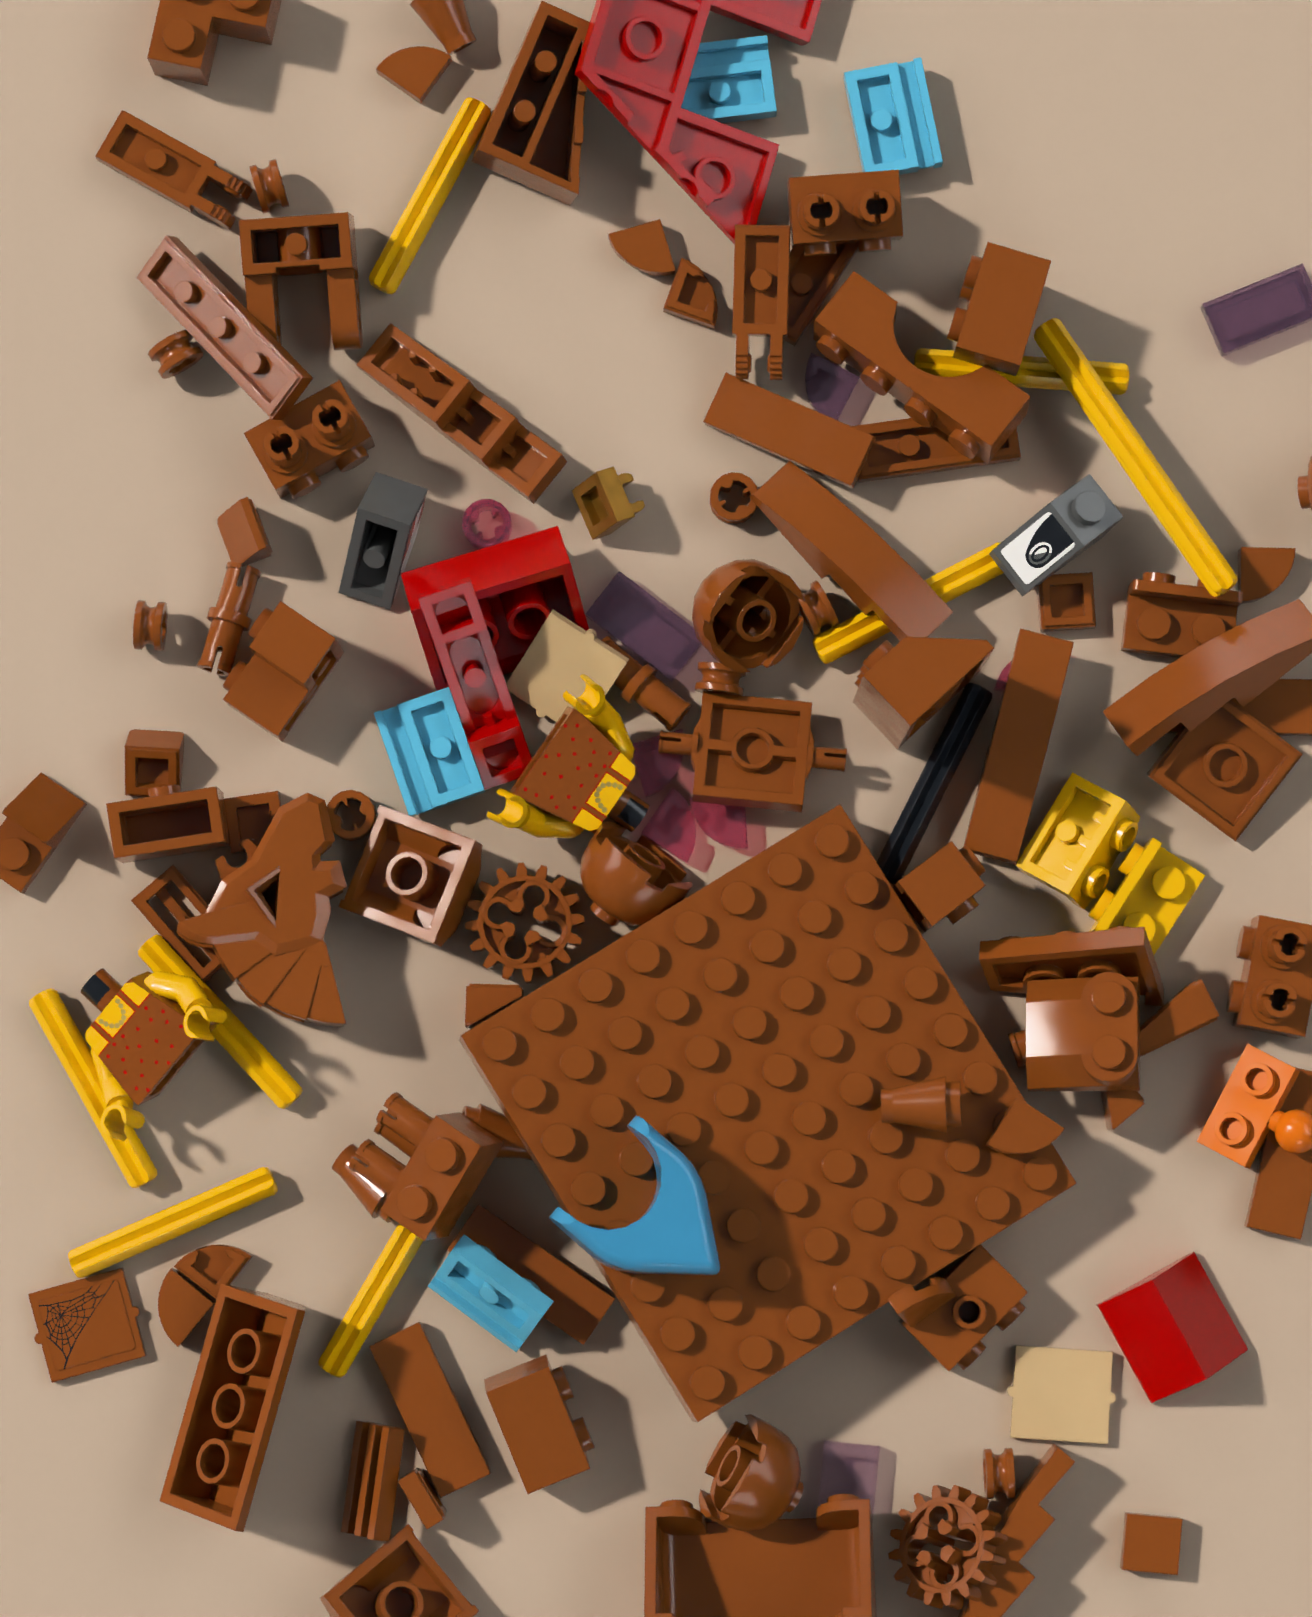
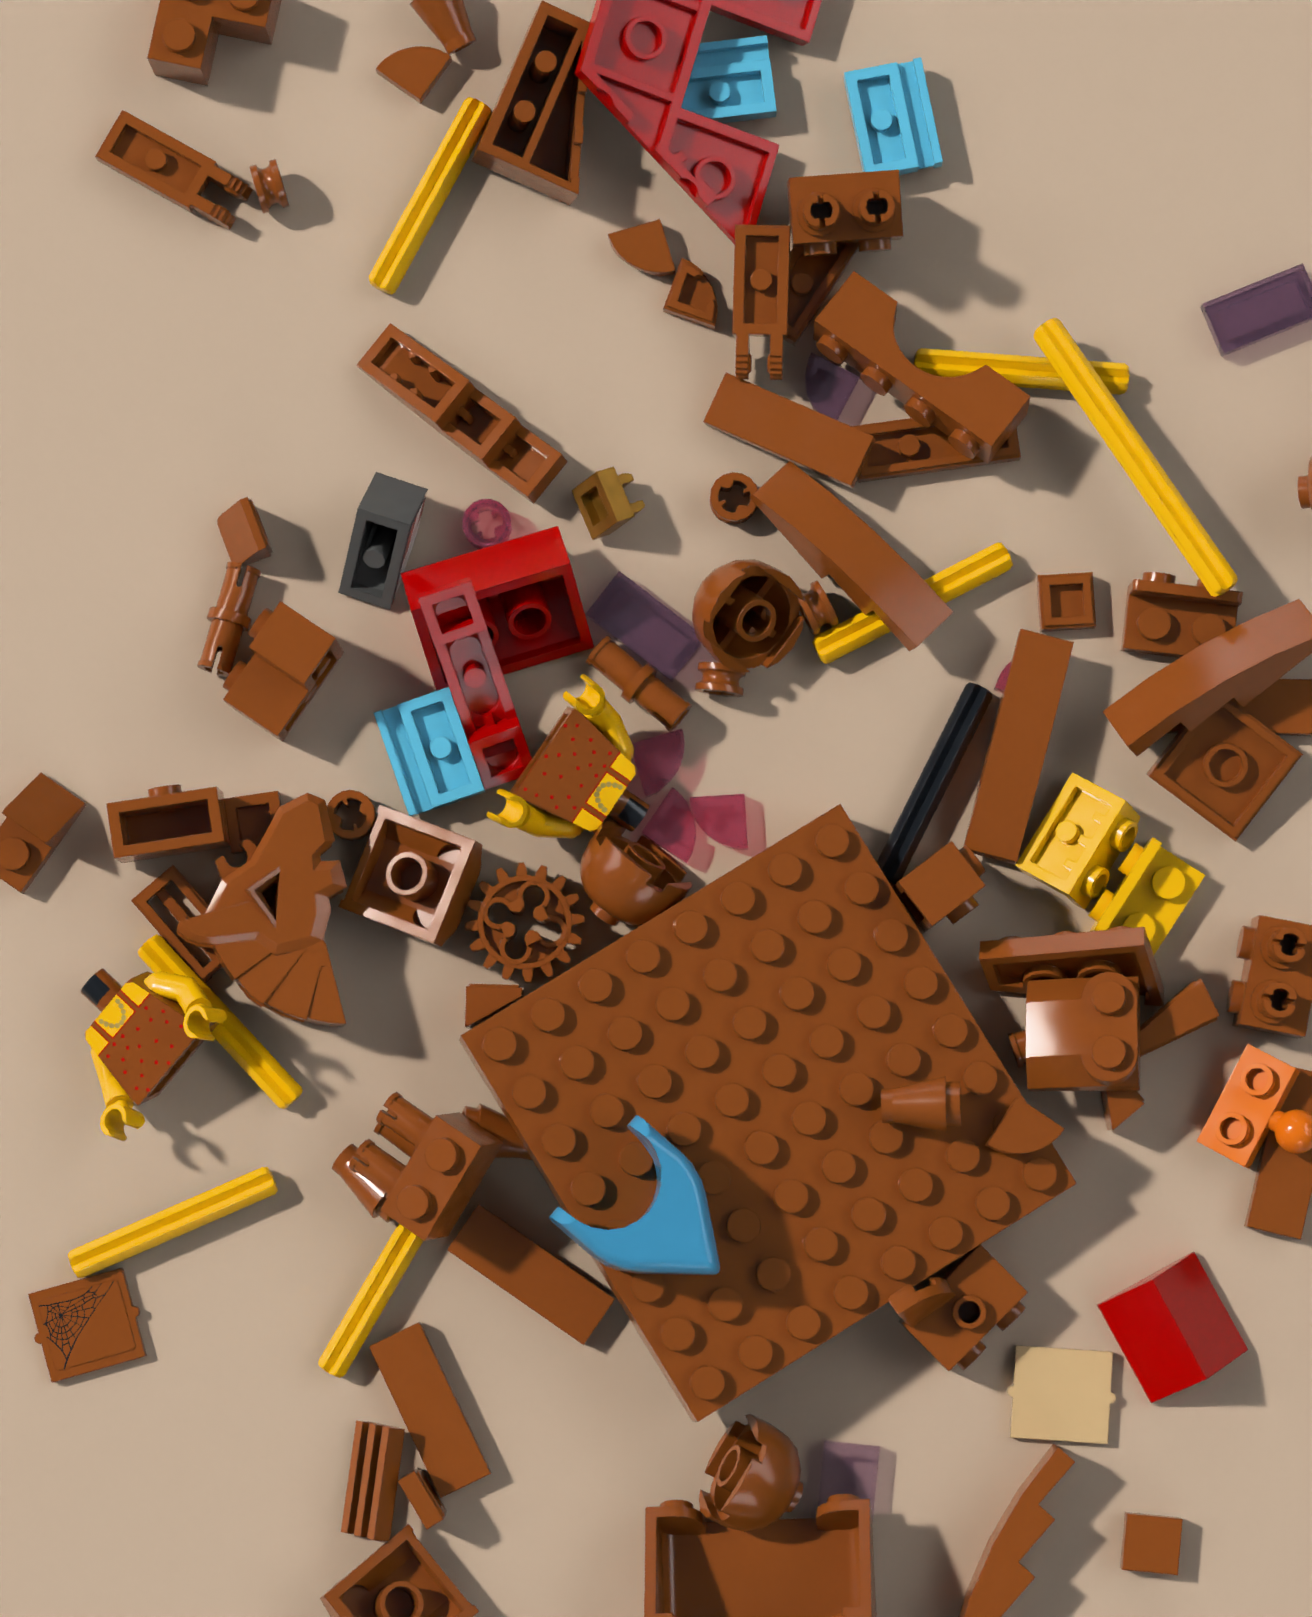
(79, 1065): yellow axle -> none
(150, 625): dark orange bush -> none
(152, 760): dark orange slope -> none
(175, 354): dark orange bush -> none
(181, 1306): dark orange tile -> none
(213, 1266): dark orange tile -> none
(224, 328): tile -> none
(232, 1405): dark orange slope -> none
(301, 248): dark orange brick -> none
(311, 441): dark orange brick -> none
(490, 1292): medium azure plate -> none
(538, 1423): dark orange brick -> none
(557, 661): tan piece -> none
(752, 752): dark orange plate -> none
(914, 680): dark orange slope -> none
(966, 1522): dark orange gear -> none
(999, 1473): dark orange bush -> none
(1001, 307): dark orange brick -> none
(1056, 535): dark grey slope -> none
(1262, 570): dark orange tile -> none

